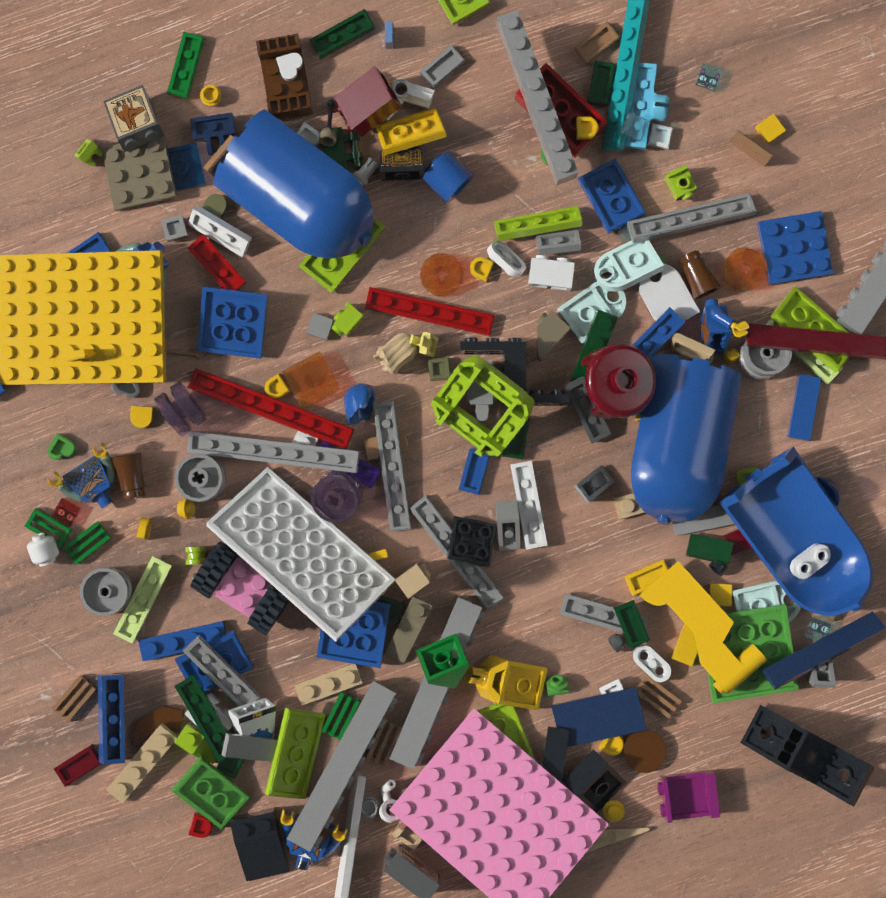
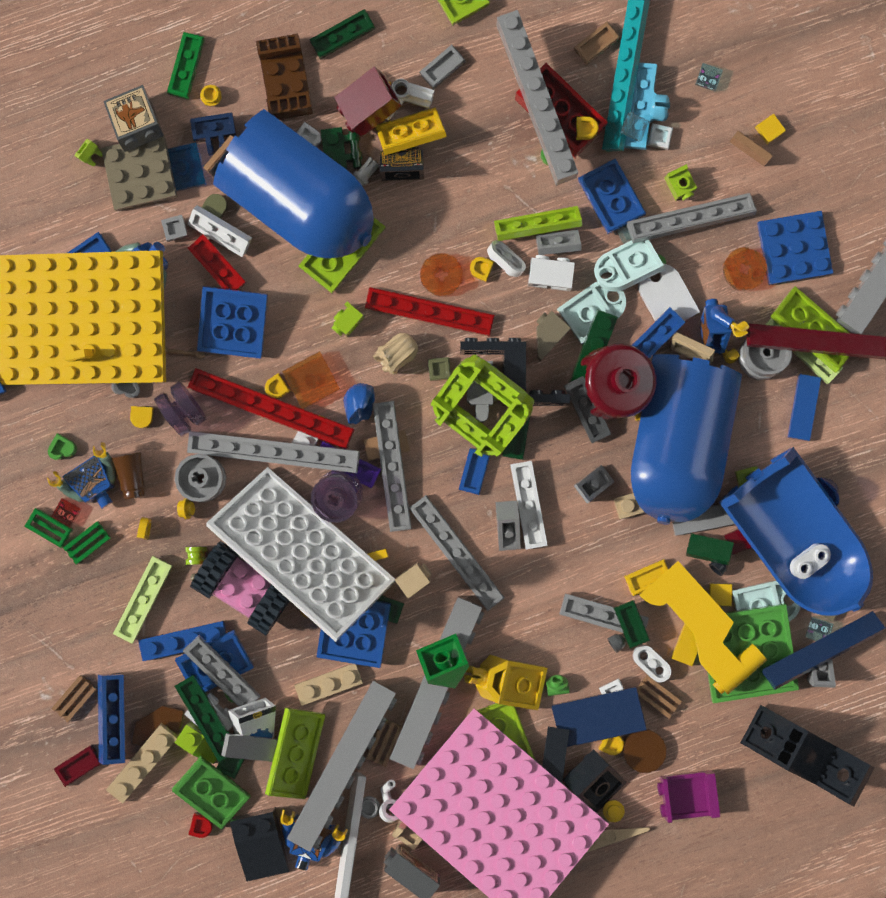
(42, 549): white head -> none
(93, 592): light grey wheel -> none
(289, 65): white tile -> none
(320, 326): light grey tile -> none
(328, 132): dark tan hinge -> none
(333, 732): green tile -> none
(389, 34): medium blue tile -> none
(408, 628): dark tan slope -> none
(426, 344): light yellow plate -> none
(447, 176): blue piece -> none
(471, 541): black tile -> none
(601, 83): dark green tile -> none
(698, 275): reddish brown plant -> none

